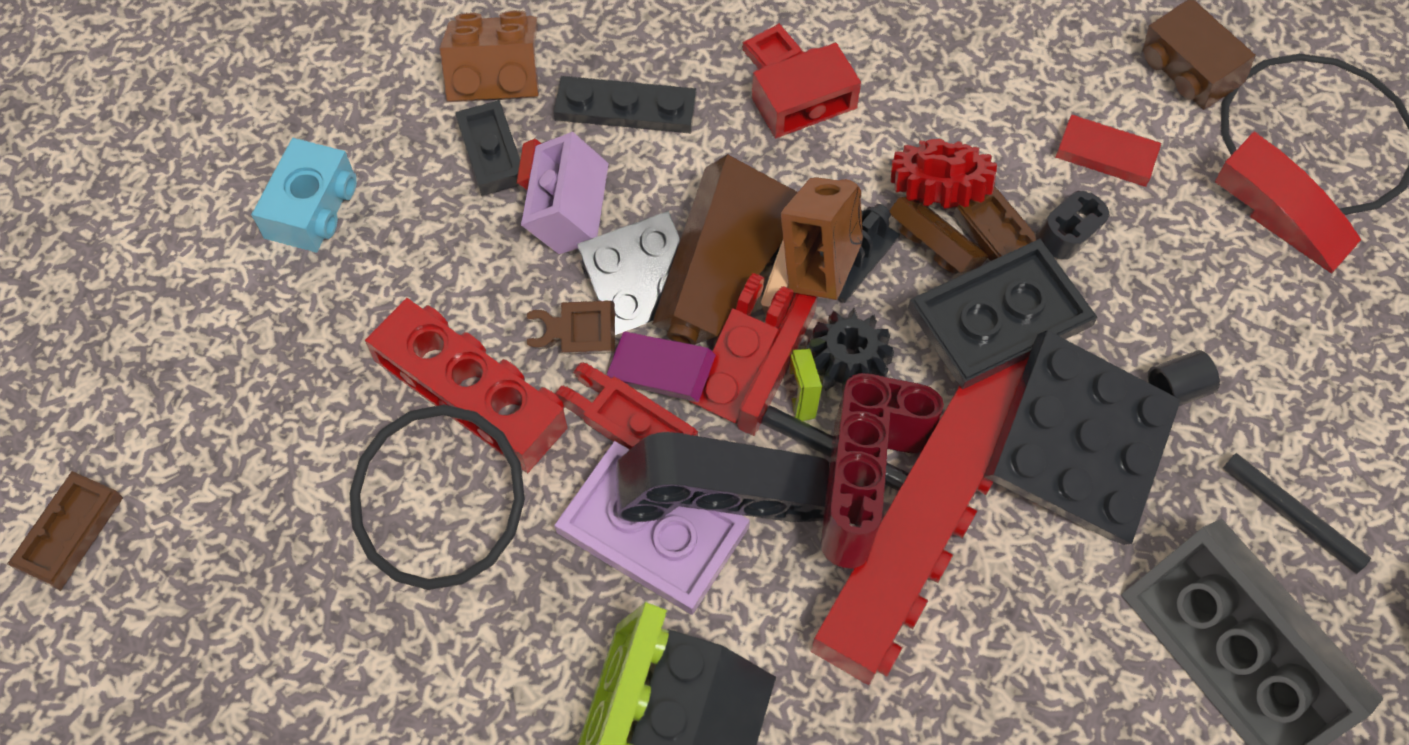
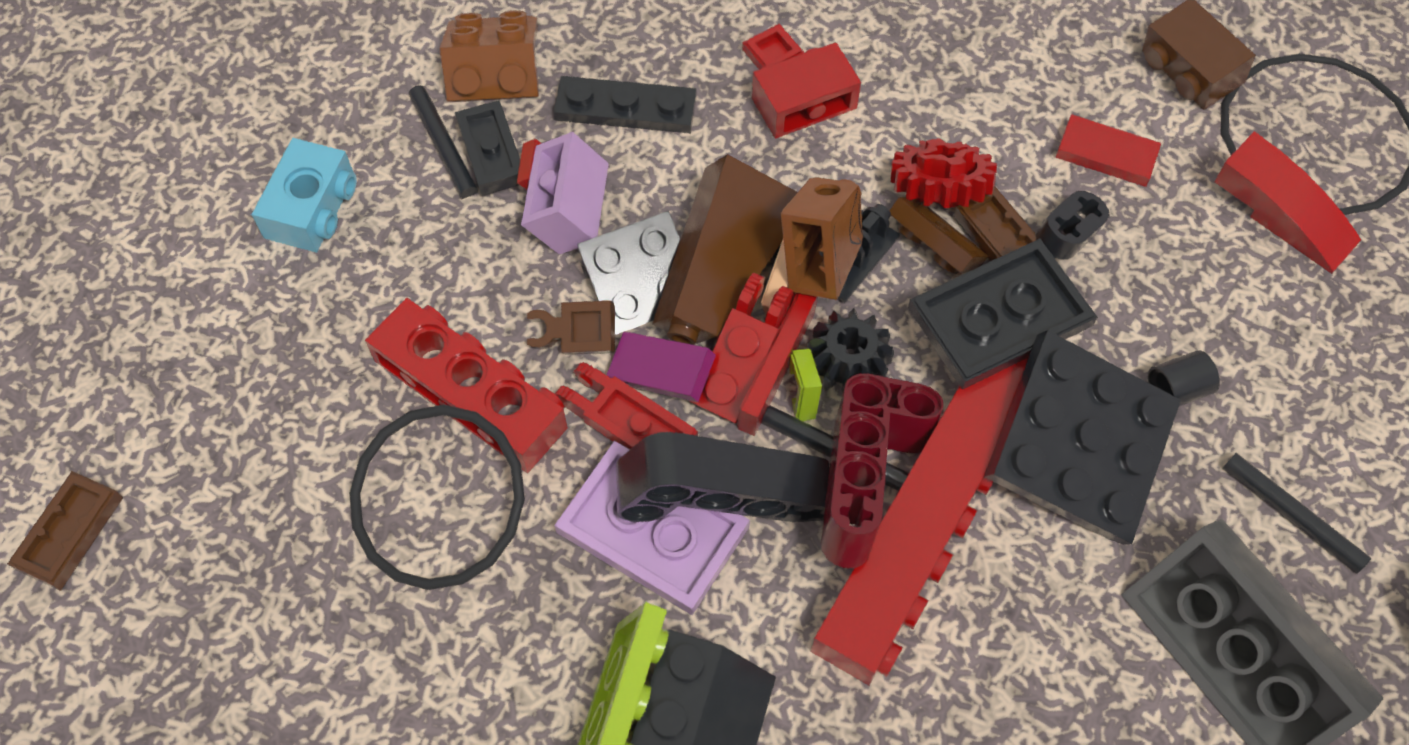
(443, 142): none -> black bar

